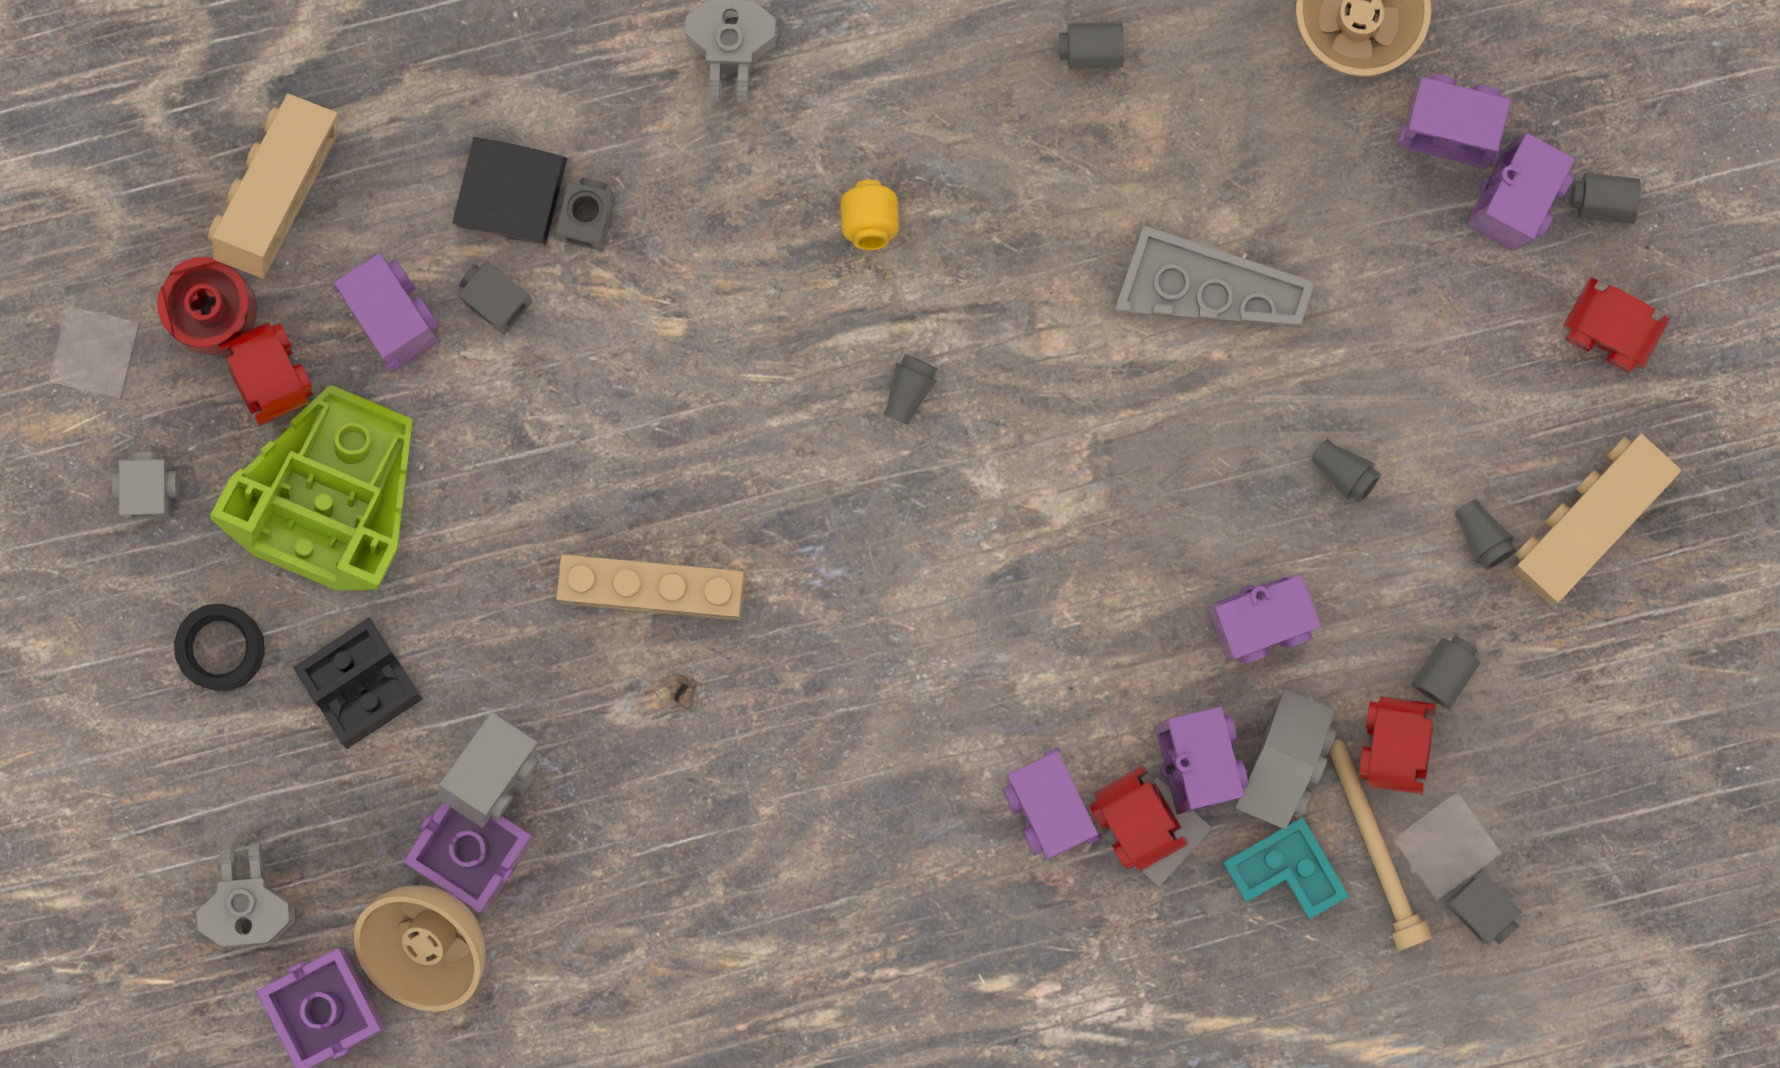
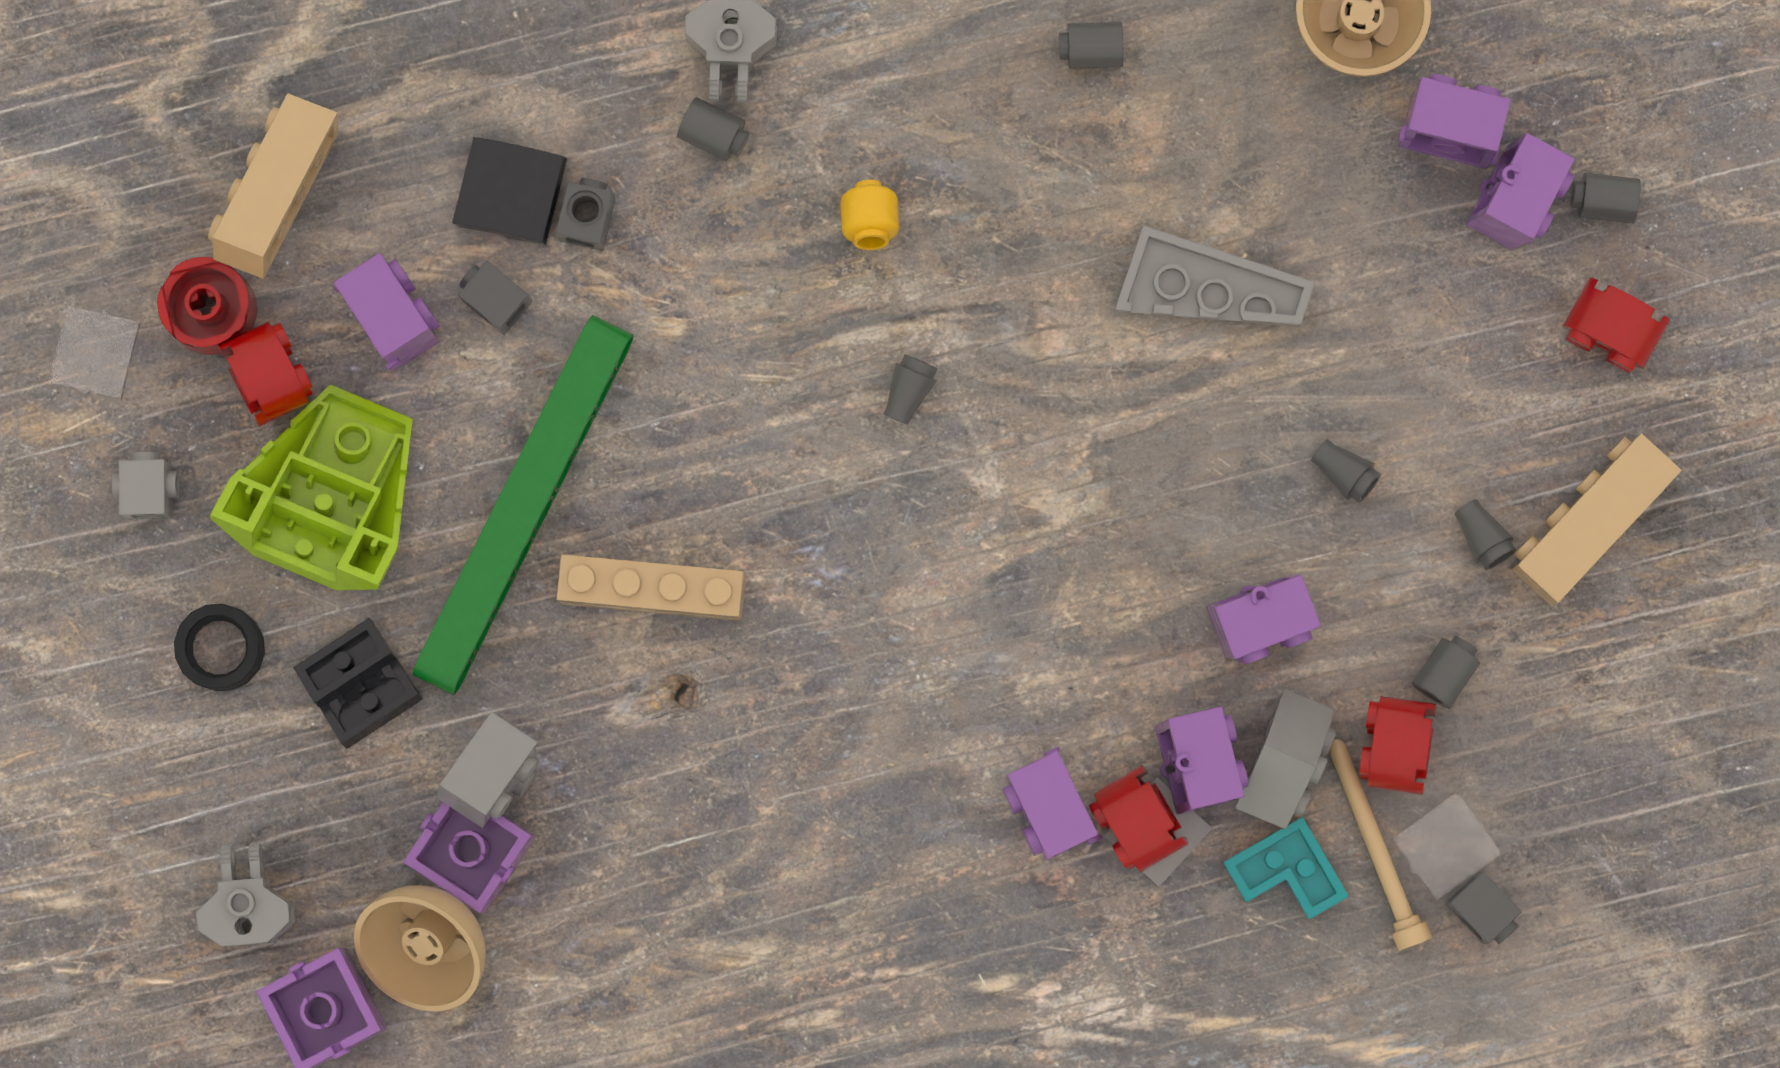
(523, 505): none -> green beam
(713, 130): none -> dark grey brick

